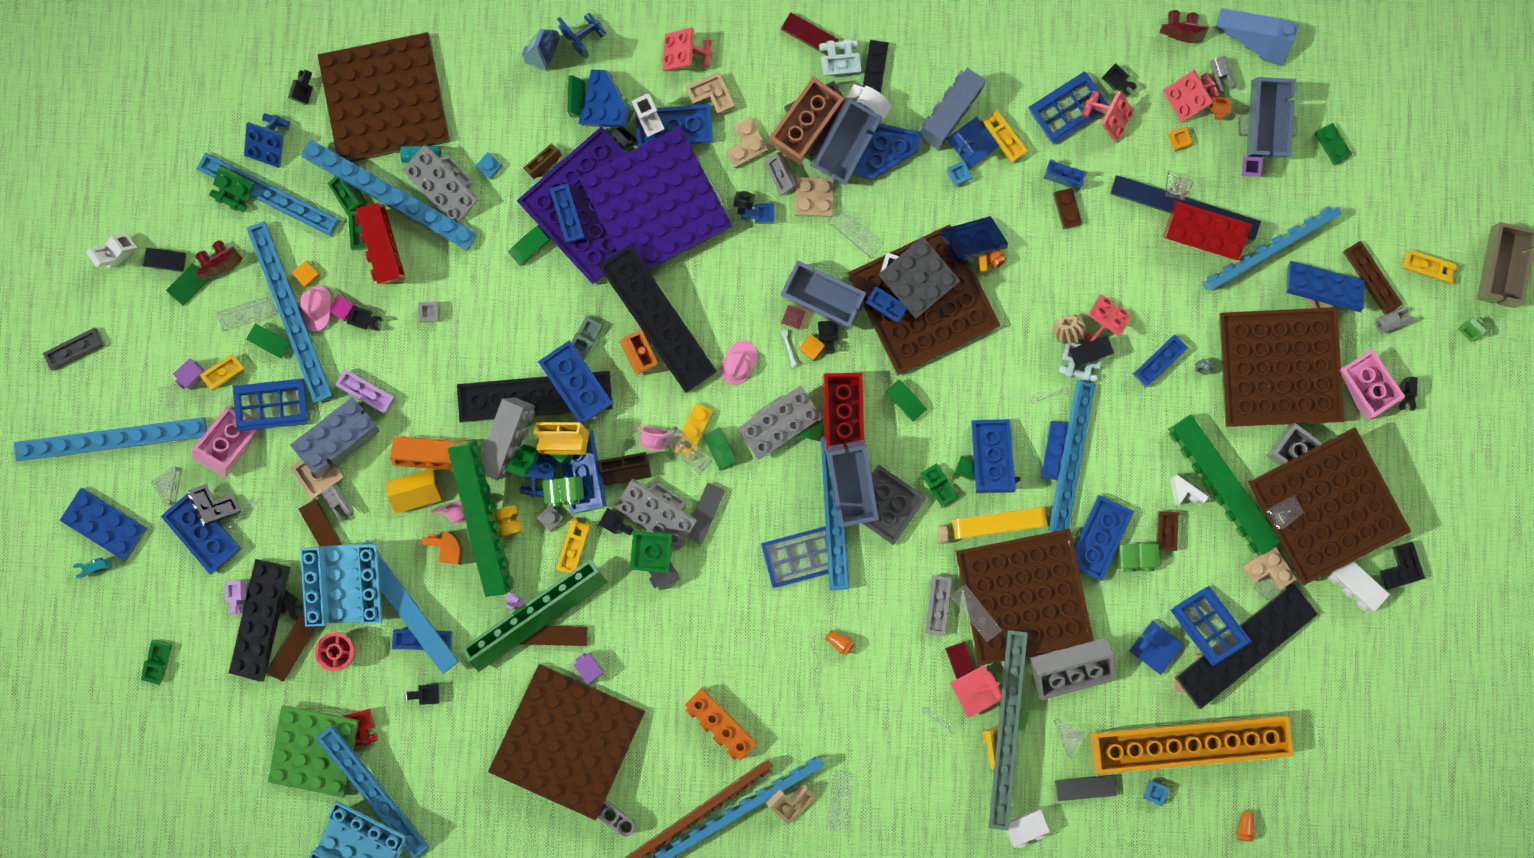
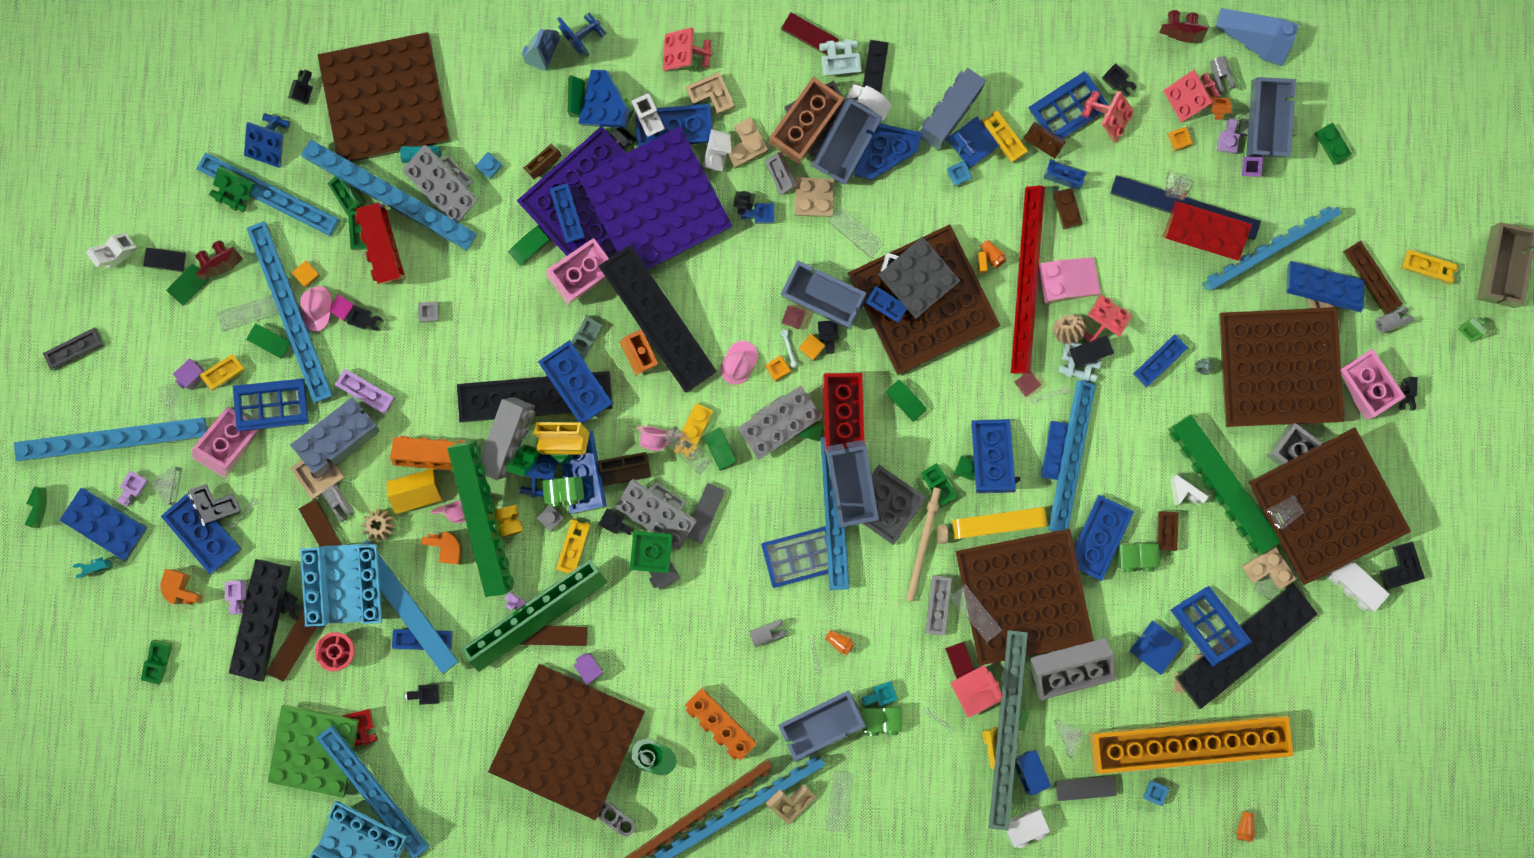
(38, 501): none -> green slope
(132, 485): none -> lavender plate
(173, 588): none -> orange brick
(378, 517): none -> tan gear
(578, 271): none -> bright pink slope
(653, 757): none -> green piece
(717, 148): none -> white slope
(762, 634): none -> light grey hinge
(778, 368): none -> light orange tile
(822, 726): none -> sand blue piece
(882, 694): none -> teal plate
(882, 720): none -> bright green brick
(932, 507): none -> tan bar
(974, 239): clear blue tile -> none
(1027, 280): none -> red plate
(1027, 383): none -> clear pink tile
(1031, 772): none -> blue hinge
(1044, 140): none -> reddish brown plate
(1068, 279): none -> bright pink slope
(1228, 139): none -> lavender plate

